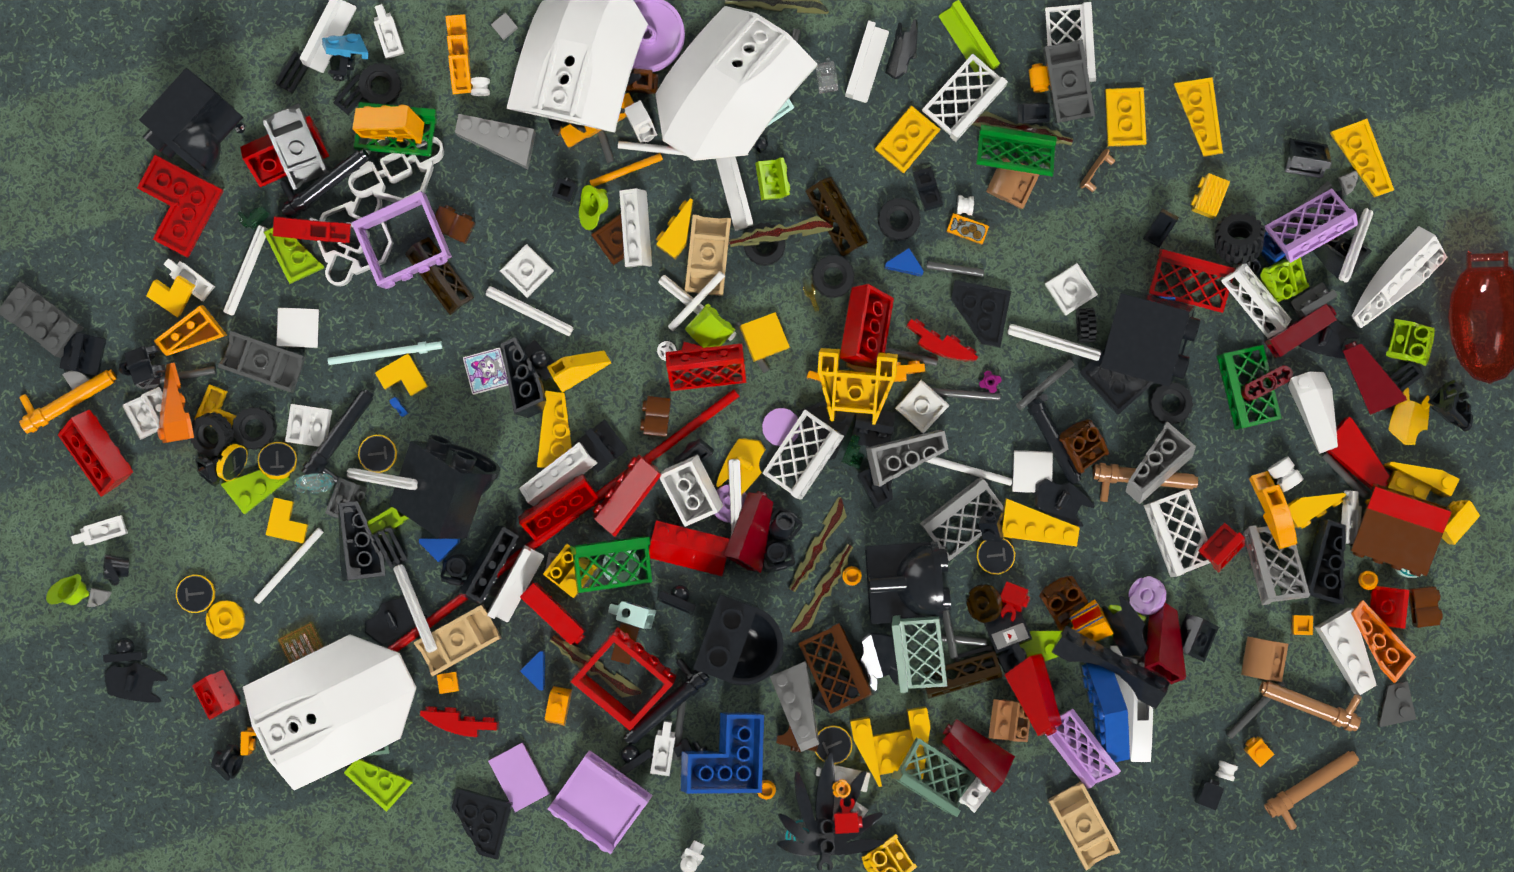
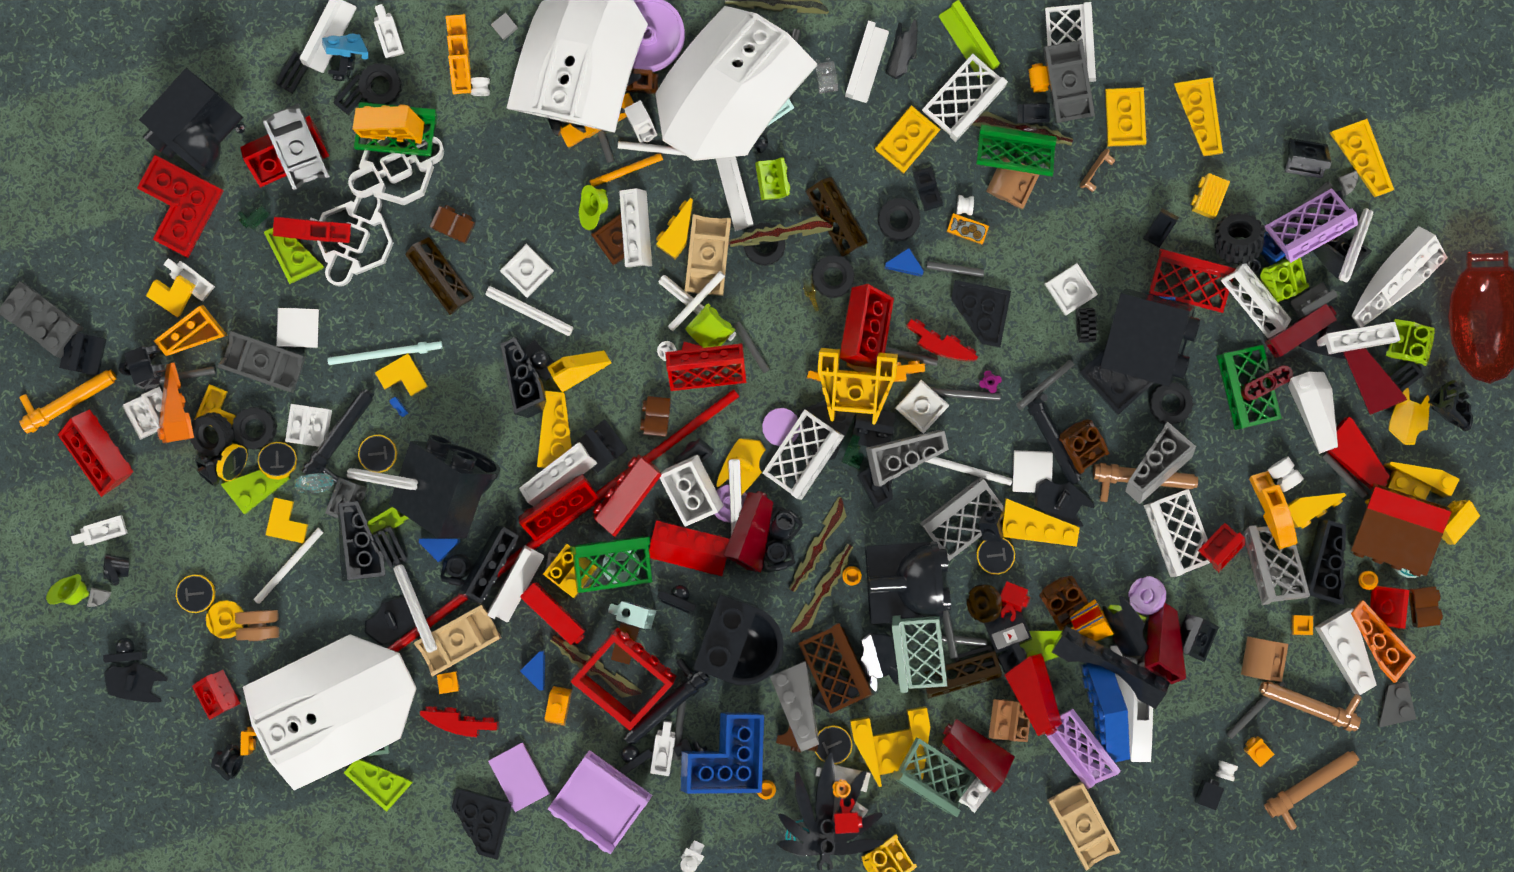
(75, 378): light grey tile -> none
(245, 270): white axle -> none
(257, 628): none -> medium nougat wheel
(301, 201): black cylinder -> none
(301, 642): clear yellow tile -> none
(387, 213): lavender window -> none
(486, 371): tile -> none
(500, 138): light grey wedge -> none
(565, 190): black brick -> none
(764, 337): yellow tile -> none
(1054, 342): white axle -> none
(1351, 515): white hinge -> none
(1360, 338): none -> white fence

